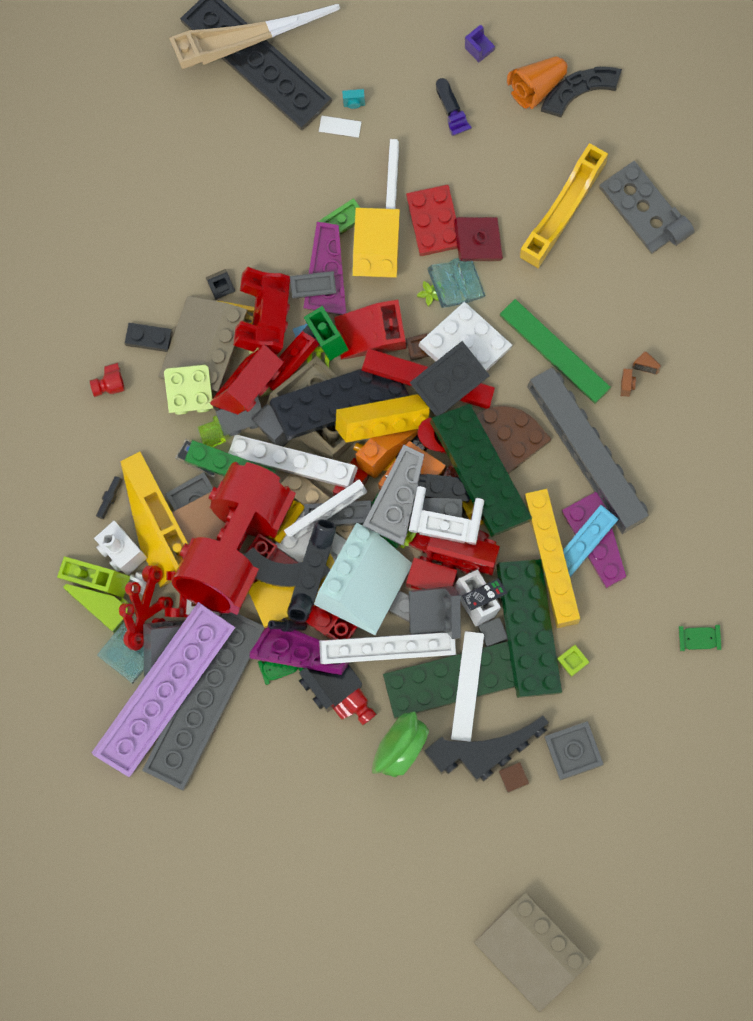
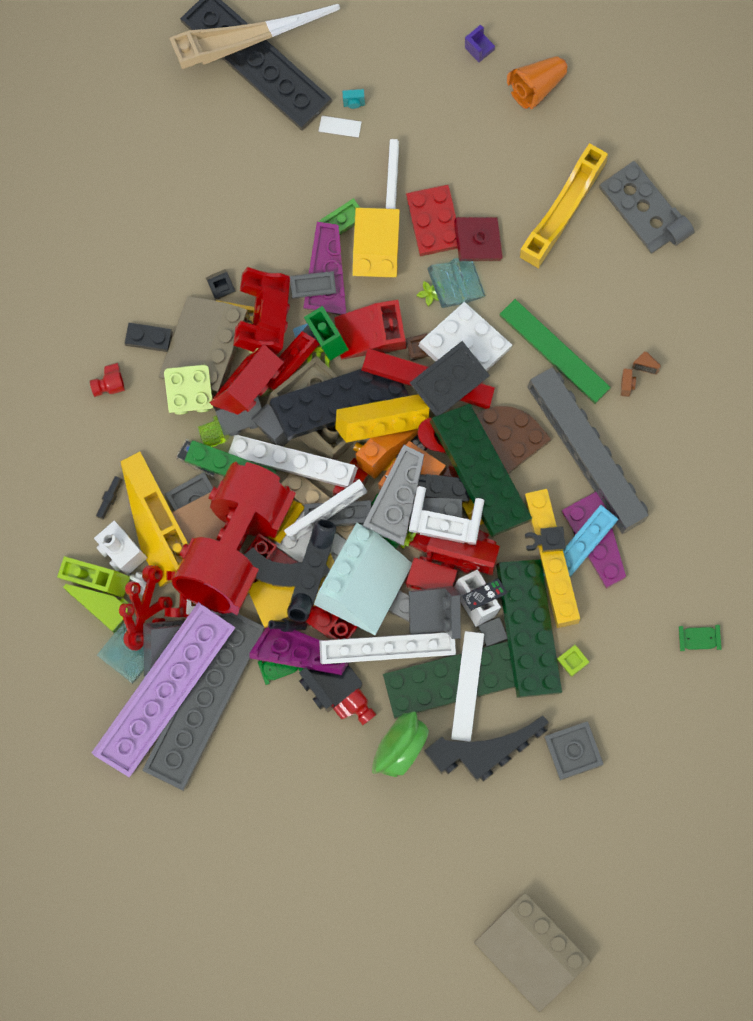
(456, 118): piece -> none
(513, 777): reddish brown tile -> none
(551, 539): none -> black plate
(577, 84): black tile -> none

